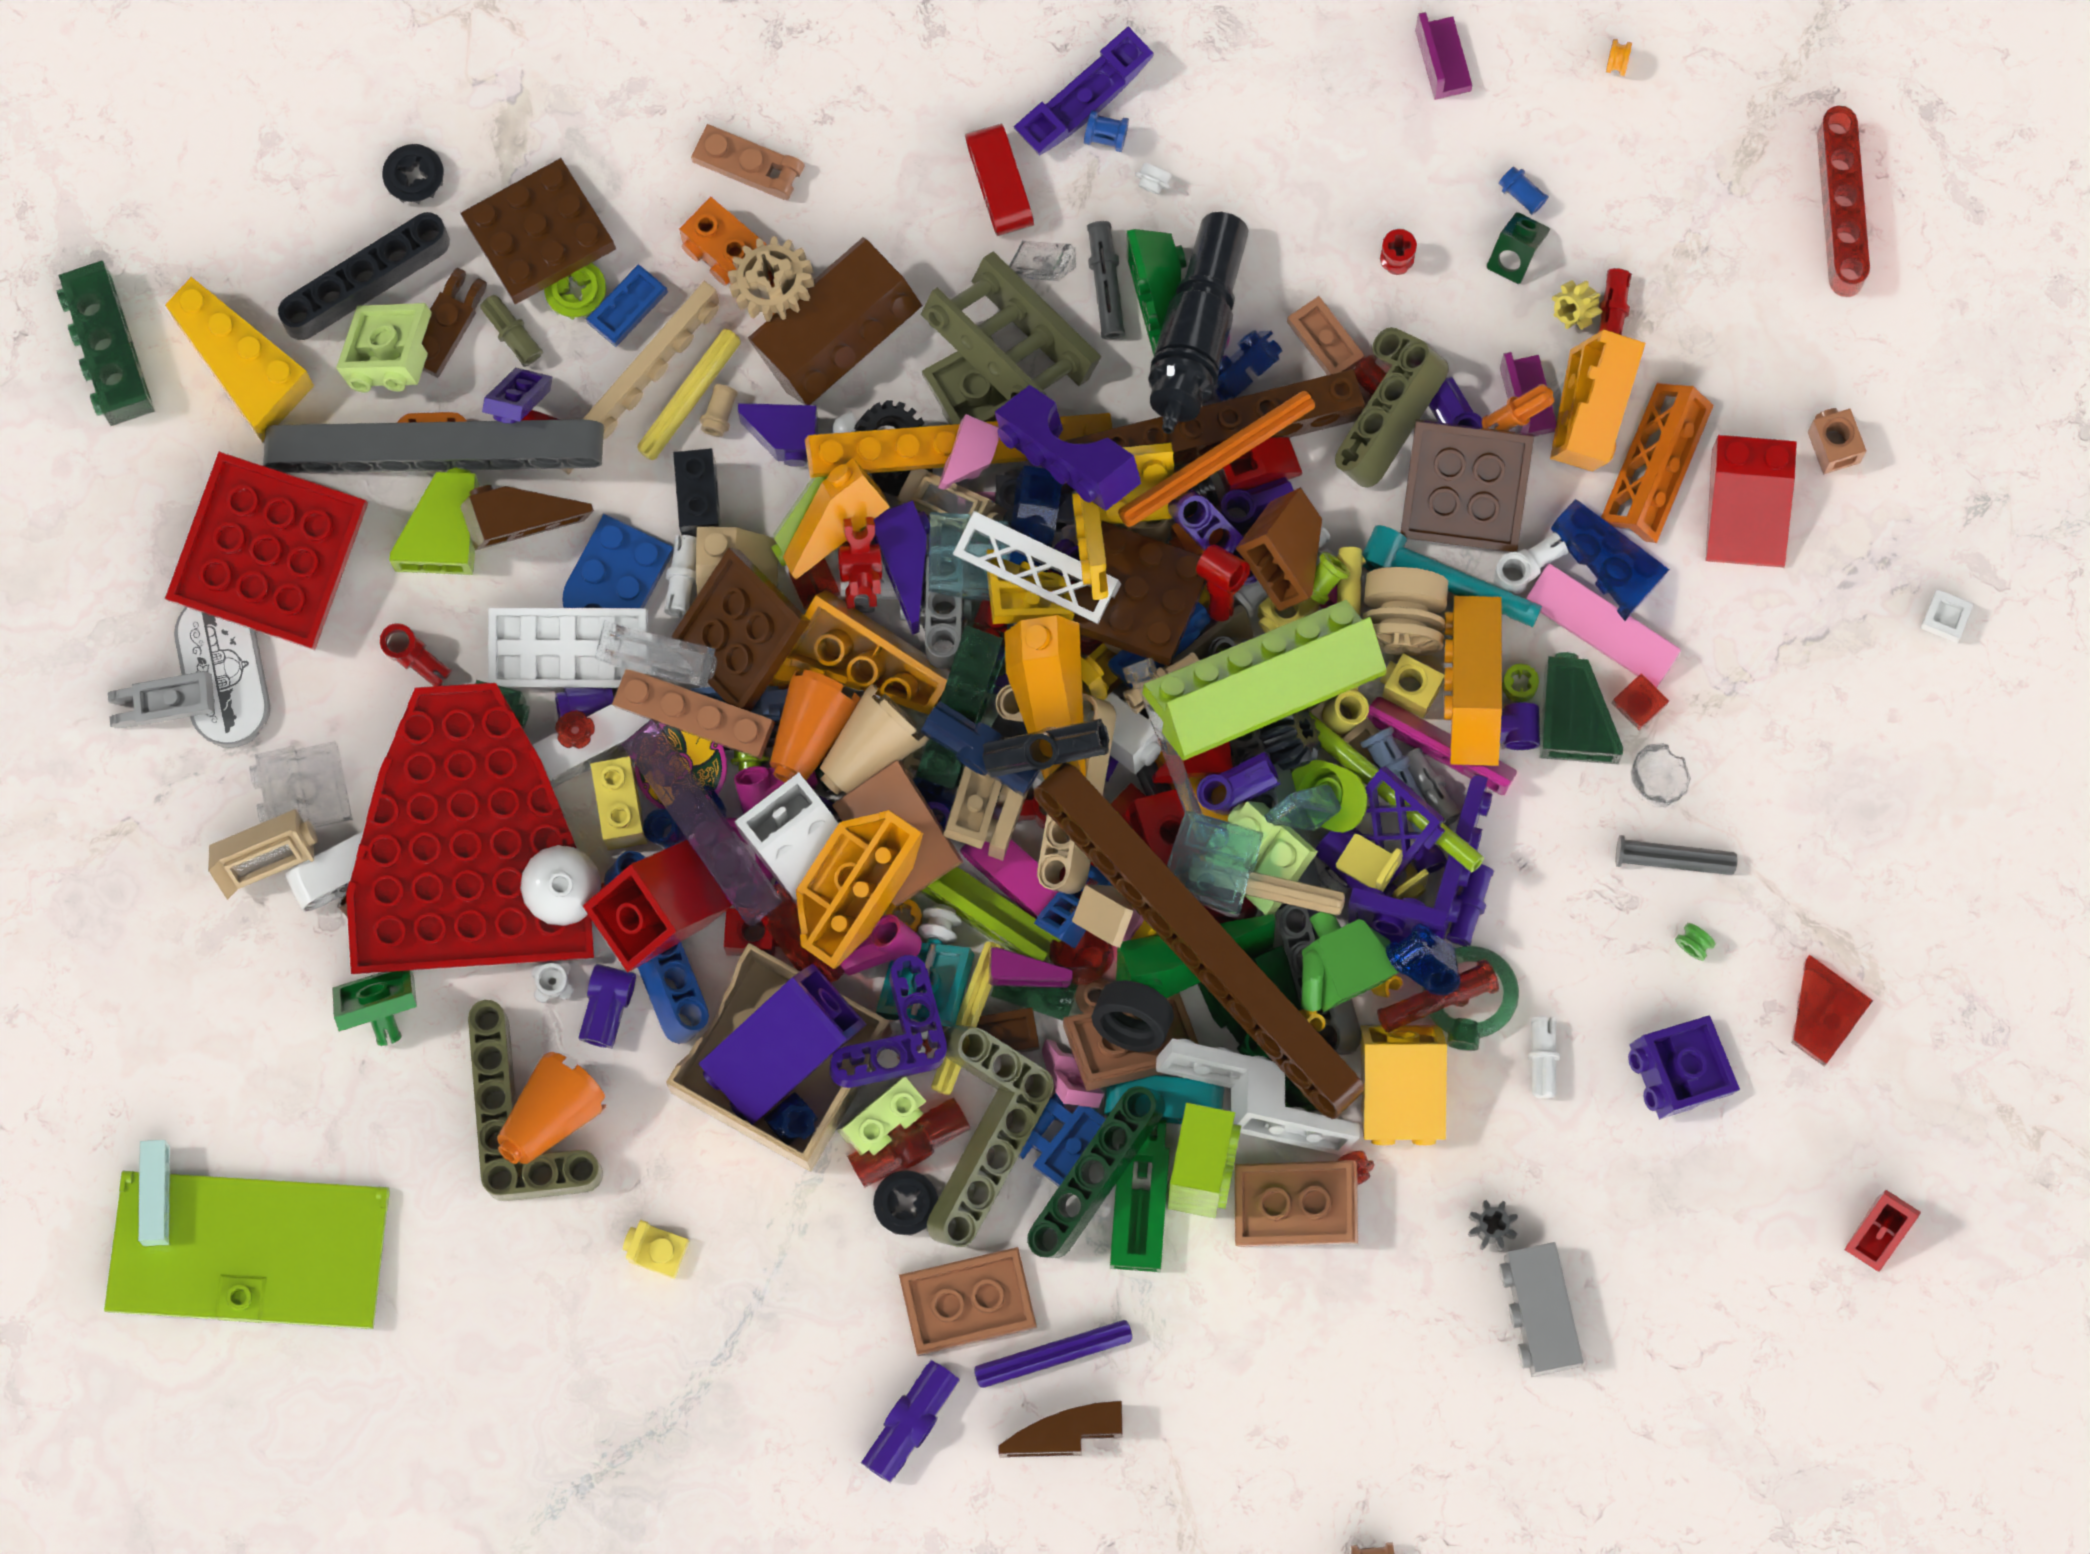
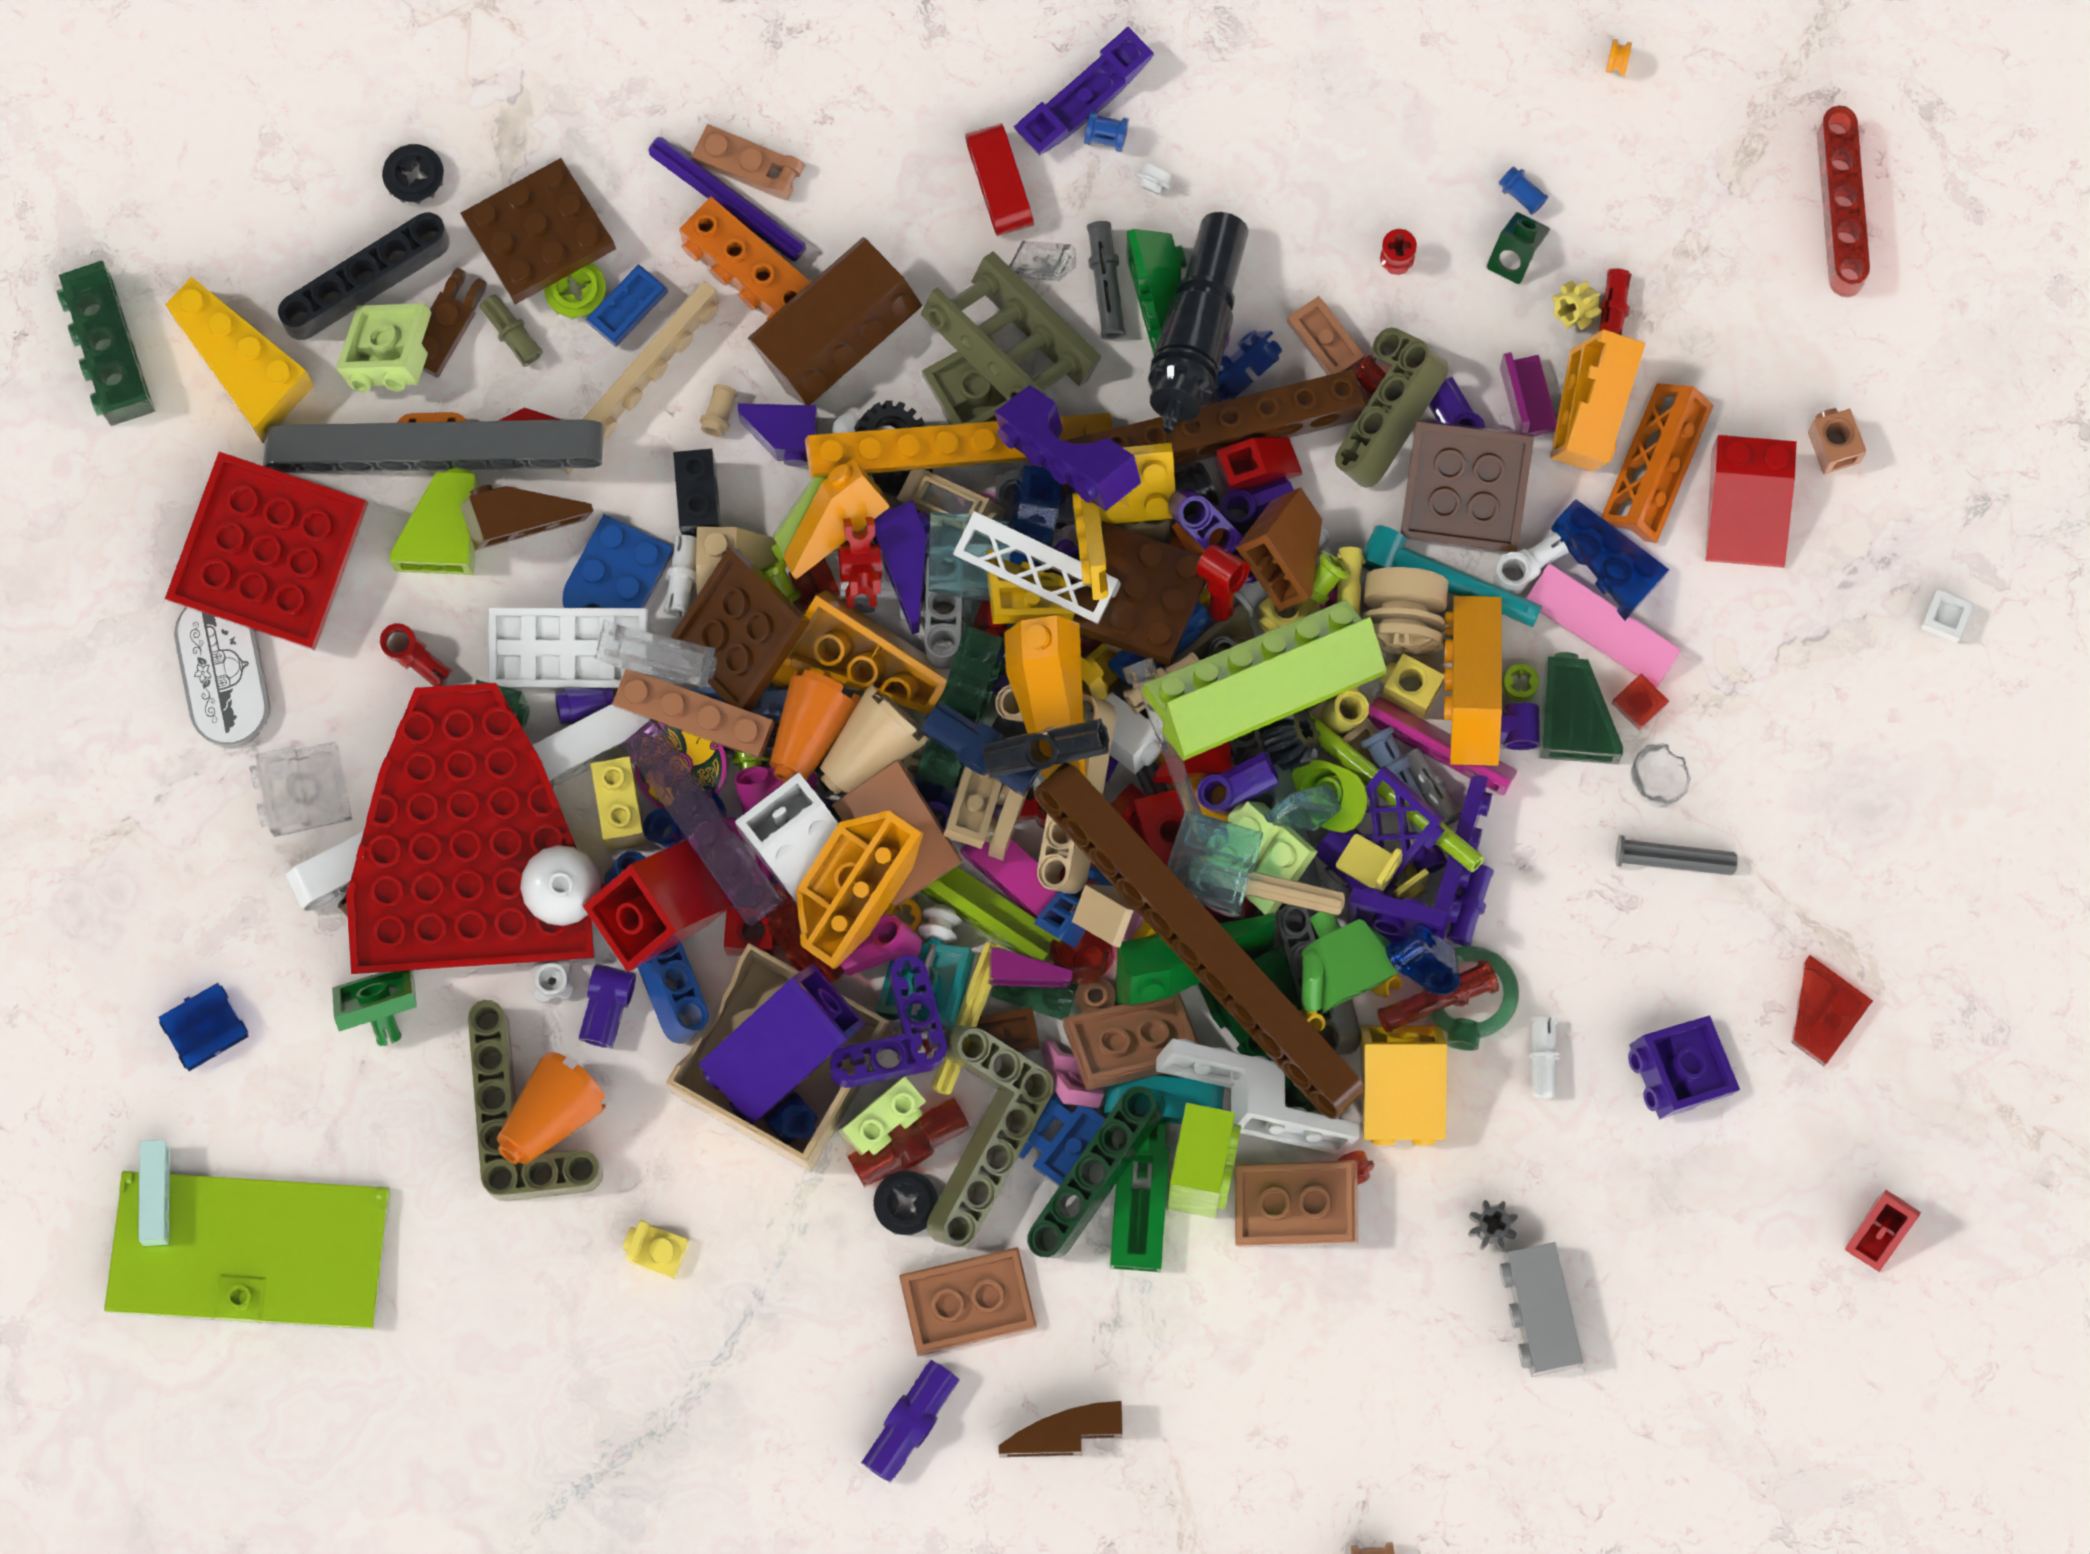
(164, 700): light grey hinge -> none
(203, 1026): none -> clear blue piece
(261, 851): tan window -> none
(516, 395): plate -> none
(574, 719): clear red plate -> none
(688, 394): light yellow axle -> none
(737, 205): none -> dark purple axle
(751, 278): tan gear -> none
(777, 575): none -> lime bush
(971, 451): bright pink slope -> none
(1053, 1353): dark purple axle -> none
(1139, 1001): black tyre -> none
(1216, 459): orange axle -> none
(1443, 56): magenta panel -> none
(1520, 409): orange axle -> none
(1695, 941): bright green bush -> none

